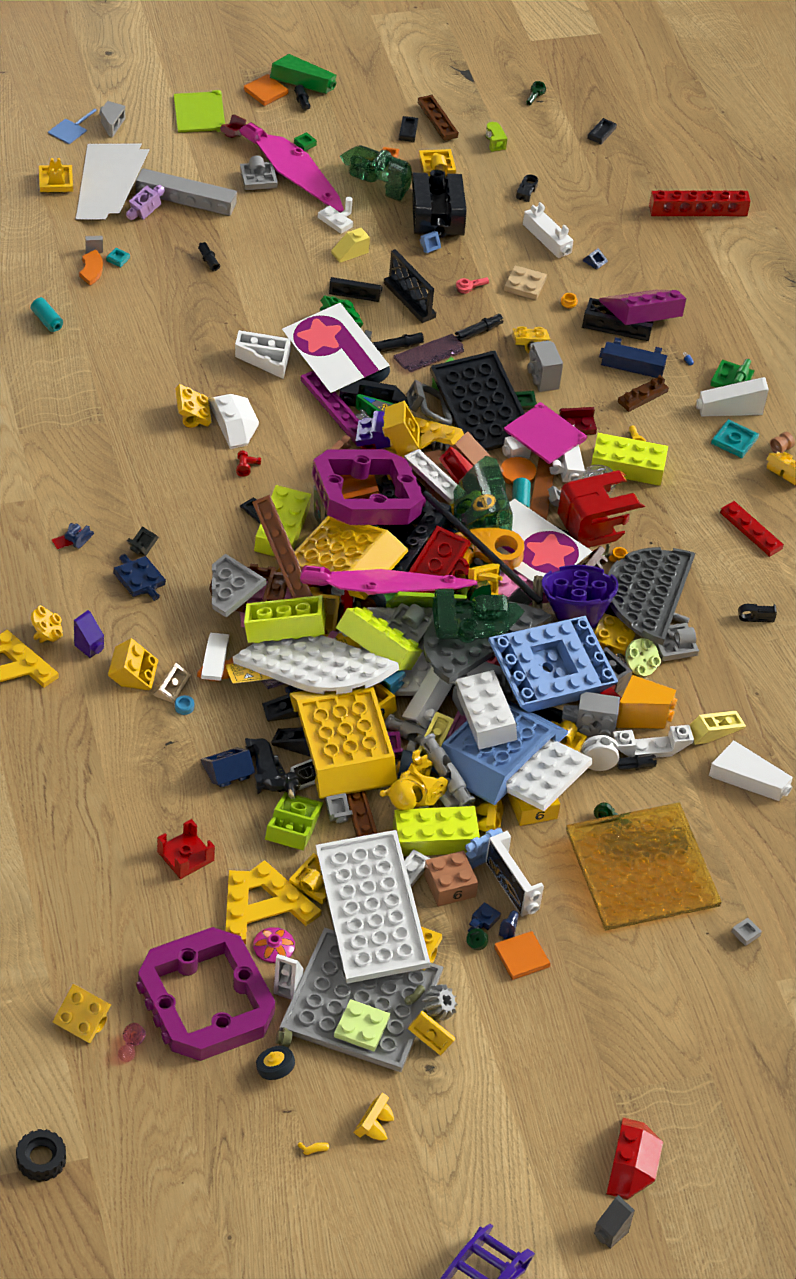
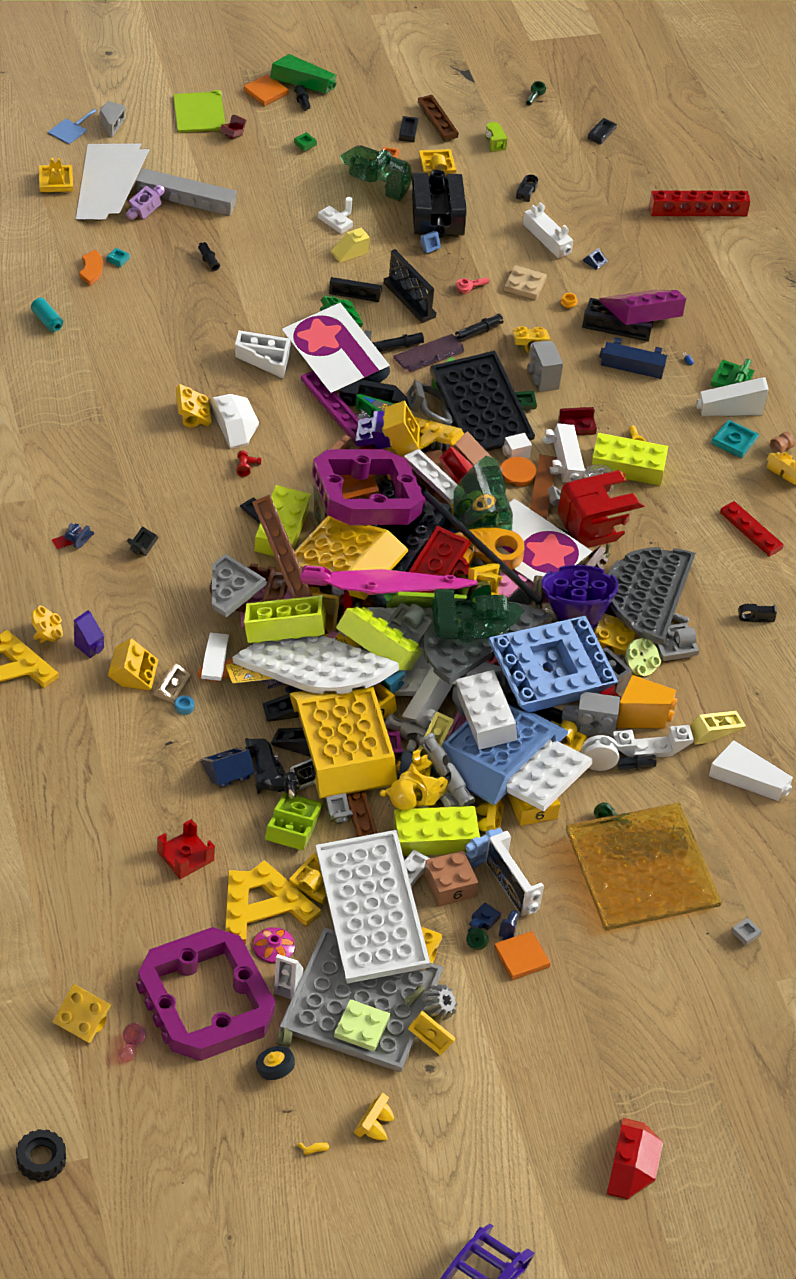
(93, 243): light grey tile -> none
(139, 576): dark blue plate -> none
(258, 174): light grey plate -> none
(293, 164): dark pink wing -> none
(521, 491): teal brick -> none
(545, 433): dark pink piece -> none
(614, 1222): dark grey slope -> none
(617, 554): light orange plate -> none
(643, 394): reddish brown plate -> none

